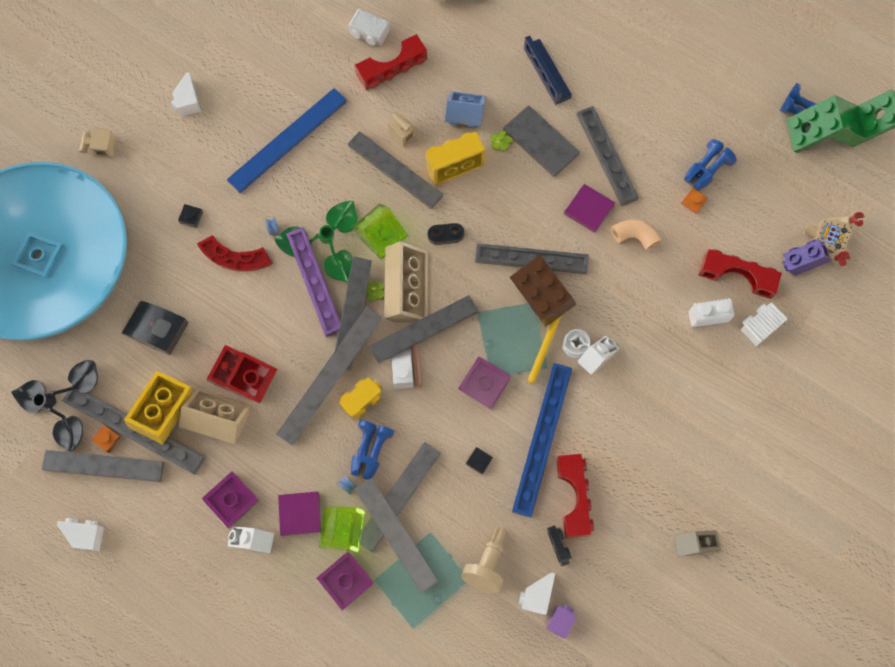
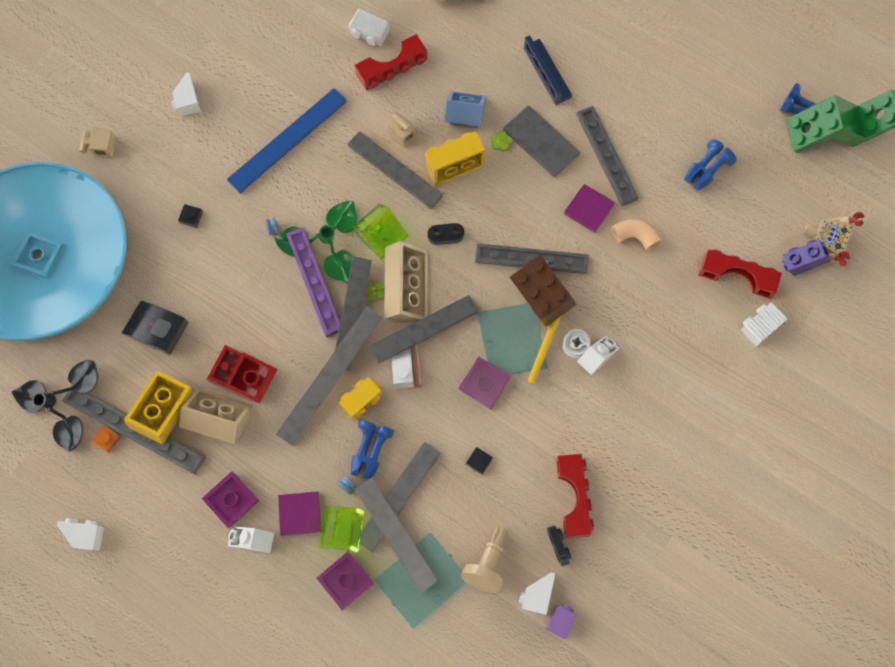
(103, 465): flat silver tile -> none
(234, 260): red tile -> none
(542, 440): blue tile -> none
(694, 200): orange plate -> none
(697, 543): dark tan slope -> none
(711, 312): white brick -> none

